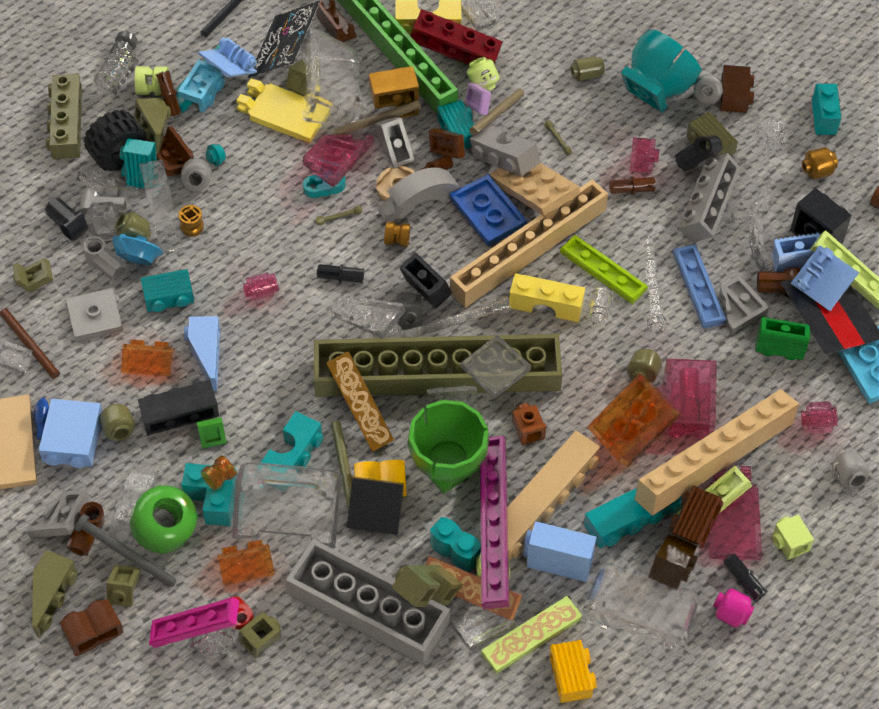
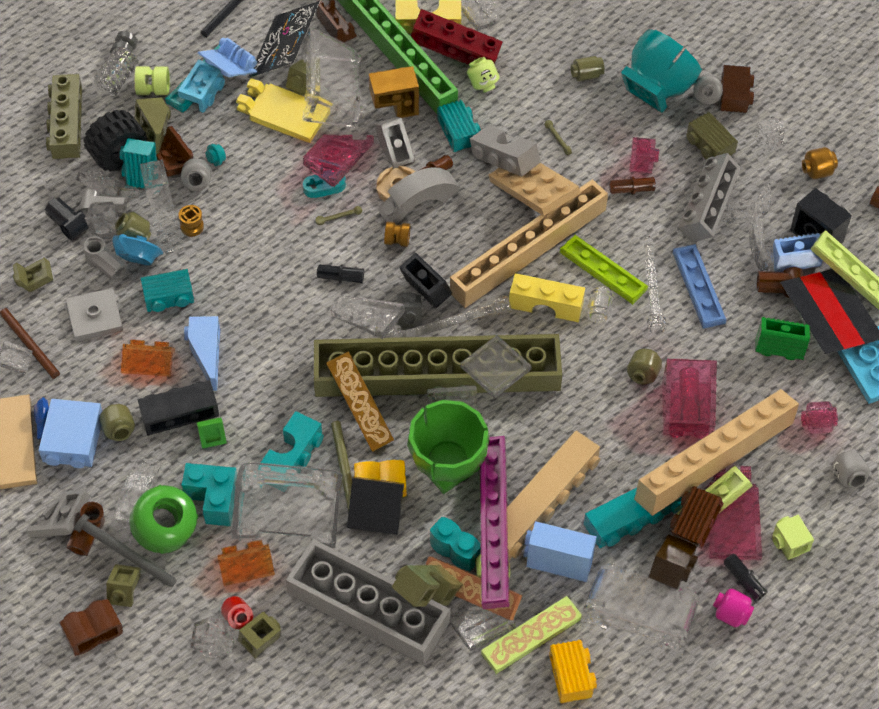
(50, 582): olive slope -> none
(168, 92): reddish brown axle -> none
(194, 622): dark pink tile -> none
(218, 473): clear orange wheel -> none
(260, 286): clear pink brick -> none
(369, 121): dark tan bar -> none
(446, 143): reddish brown plate -> none
(477, 98): lavender tile -> none
(488, 210): blue plate -> none
(497, 111): dark tan bar -> none
(528, 424): dark orange brick -> none
(634, 420): clear orange brick -> none
(697, 152): black piece -> none
(741, 304): light grey wing -> none
(825, 277): light blue hinge -> none
(826, 109): teal brick -> none

